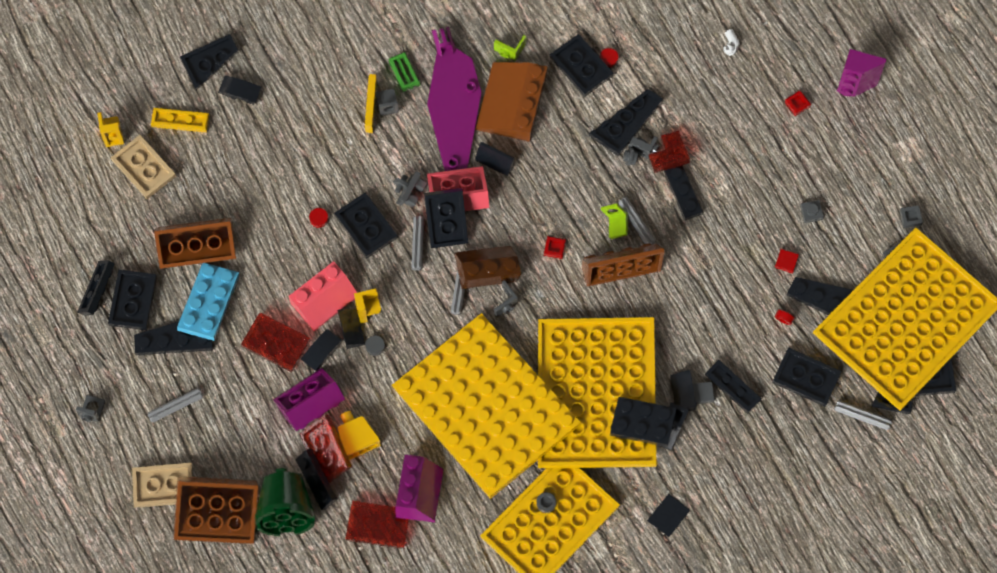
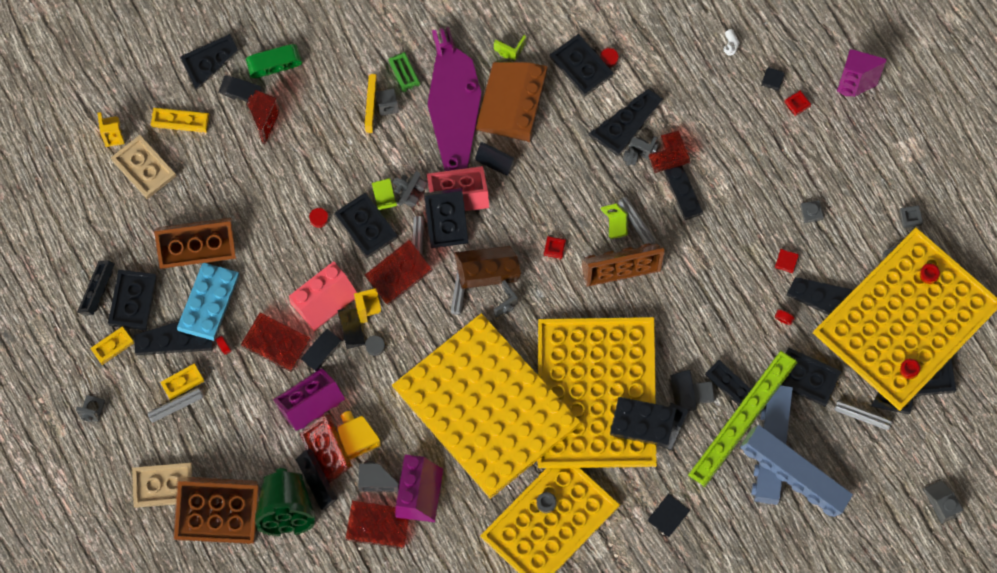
(112, 345): none -> yellow plate
(182, 381): none -> yellow plate
(223, 345): none -> red tile
(263, 113): none -> clear red slope
(273, 61): none -> green beam
(375, 479): none -> dark grey slope
(384, 194): none -> lime bracket
(398, 272): none -> clear red plate
(742, 418): none -> lime tile
(772, 78): none -> black tile
(776, 421): none -> sand blue brick
(796, 471): none -> sand blue brick
(909, 368): none -> red tile
(929, 273): none -> red tile
(943, 501): none -> dark grey slope

